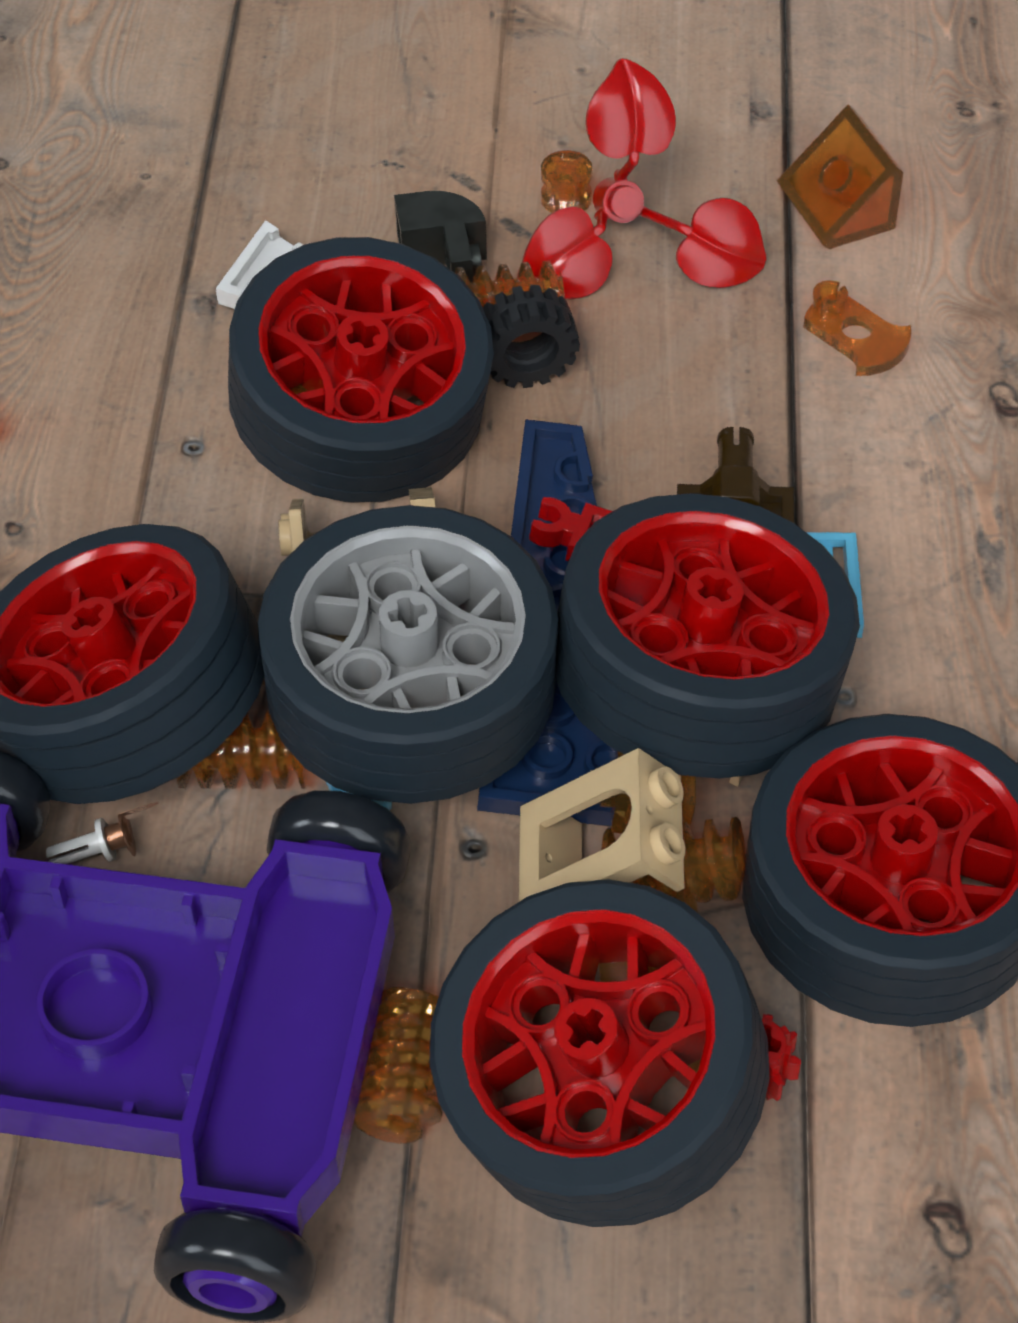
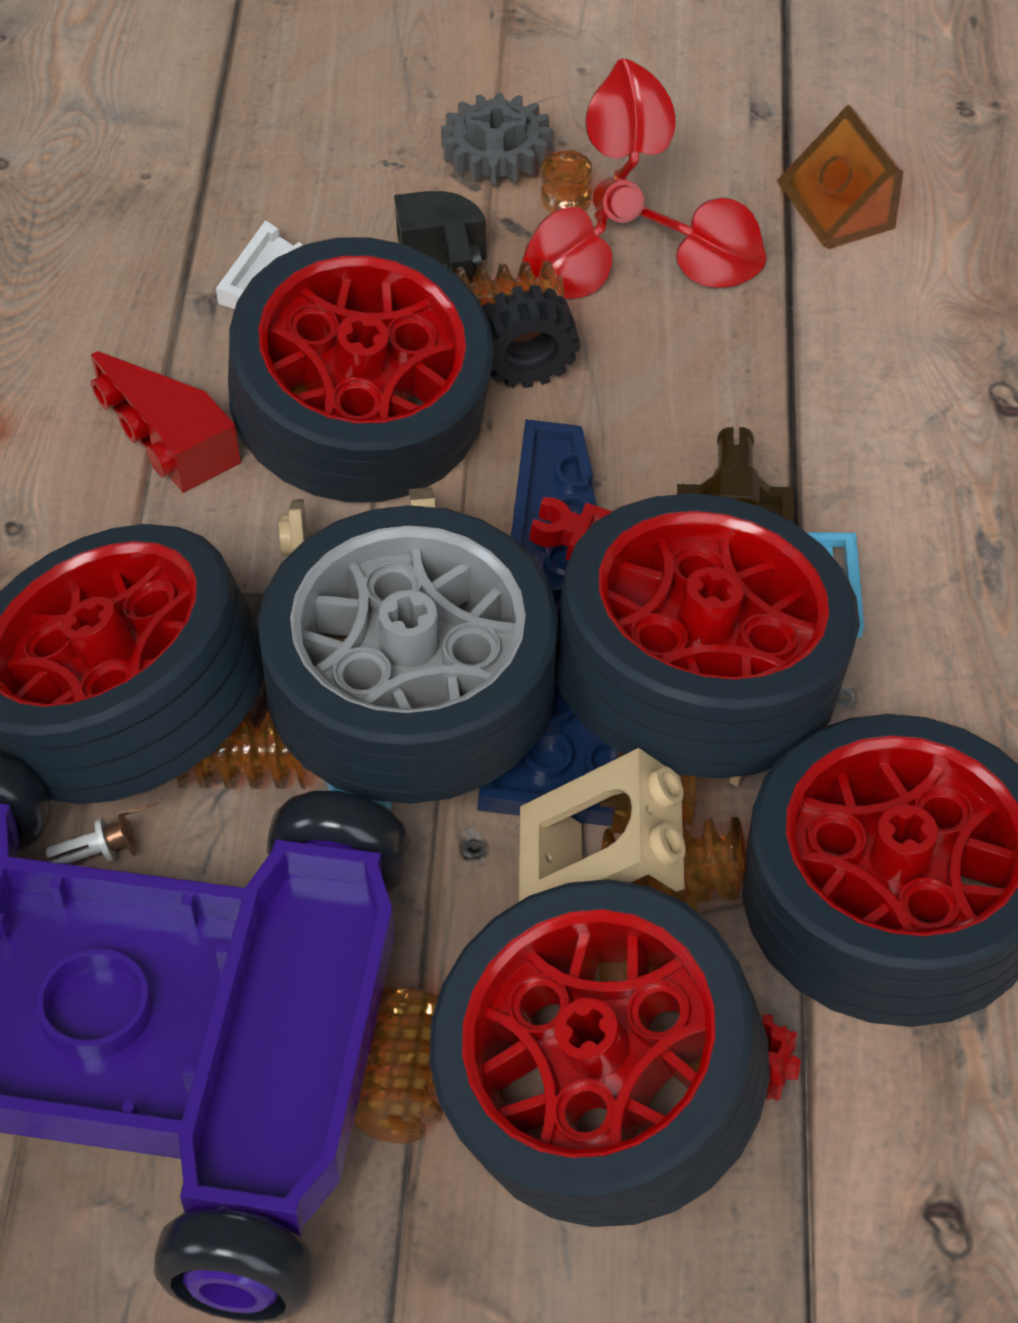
(174, 421): none -> red slope
(496, 138): none -> dark grey gear
(872, 354): clear orange piece -> none

